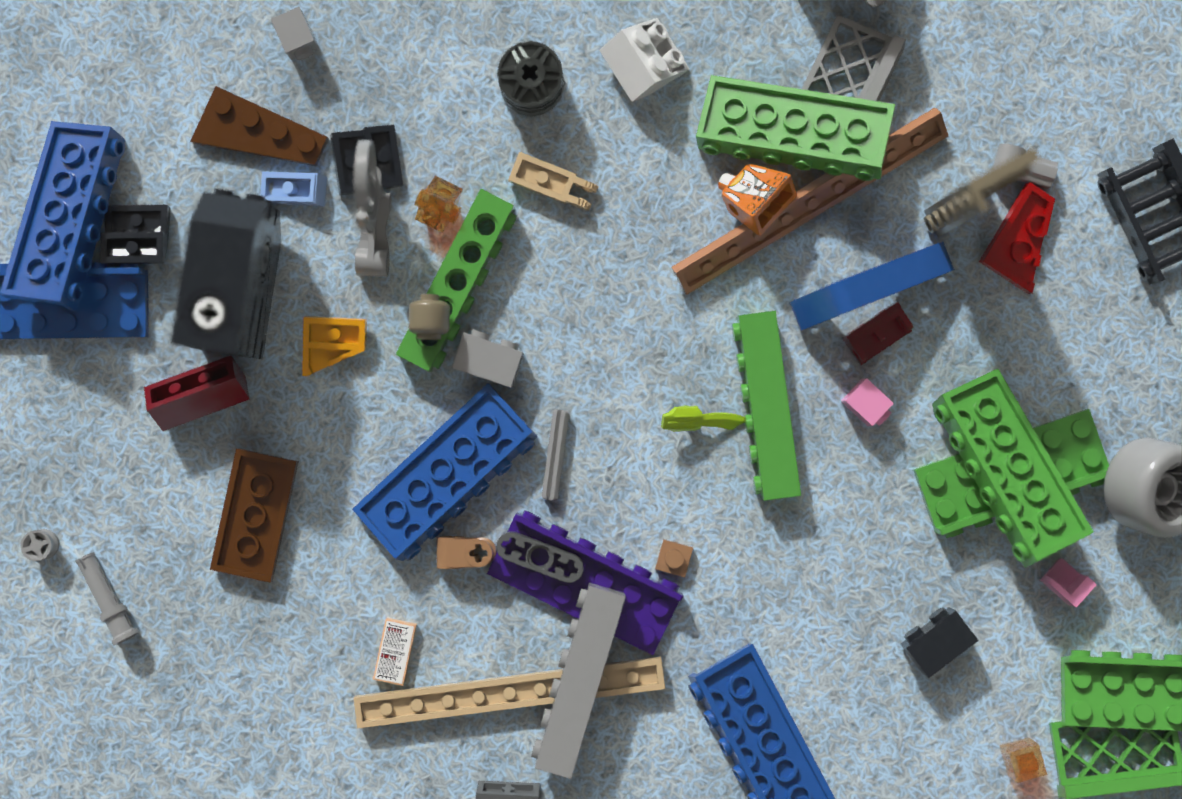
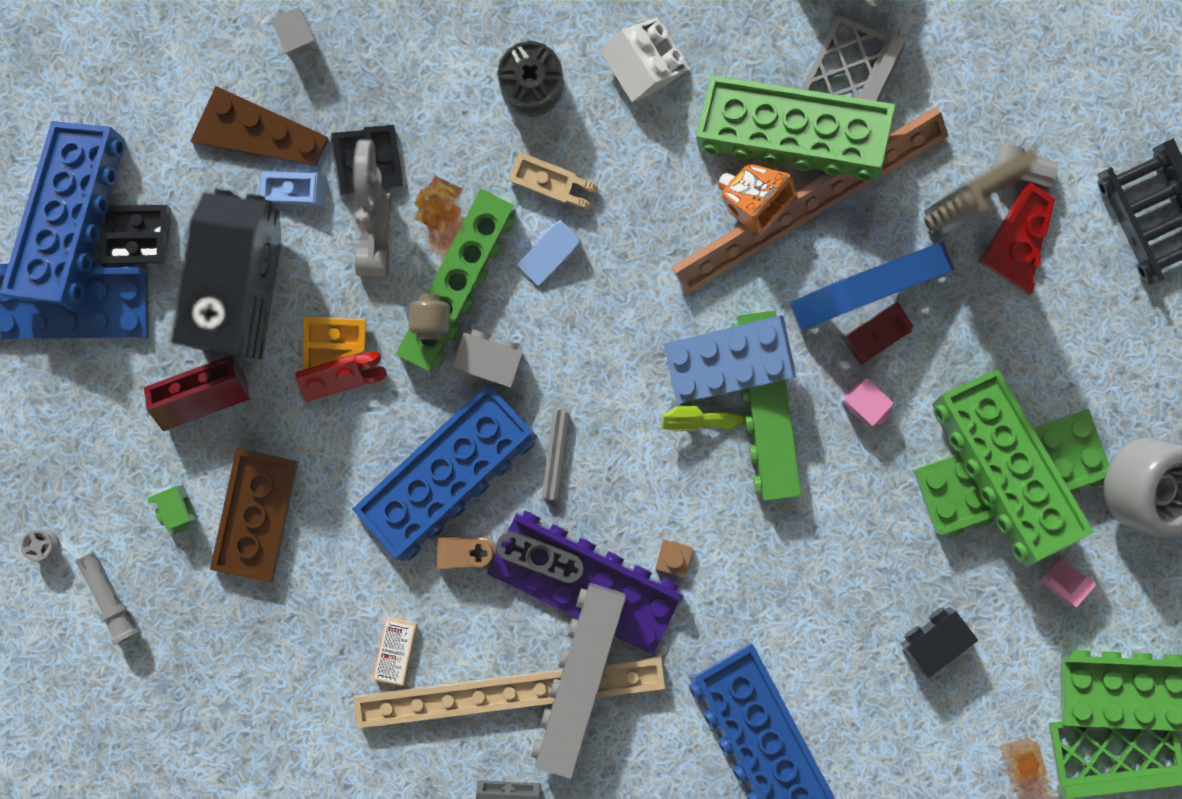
(173, 509): none -> bright green brick
(340, 375): none -> red hinge
(549, 253): none -> light blue slope
(730, 359): none -> medium blue plate

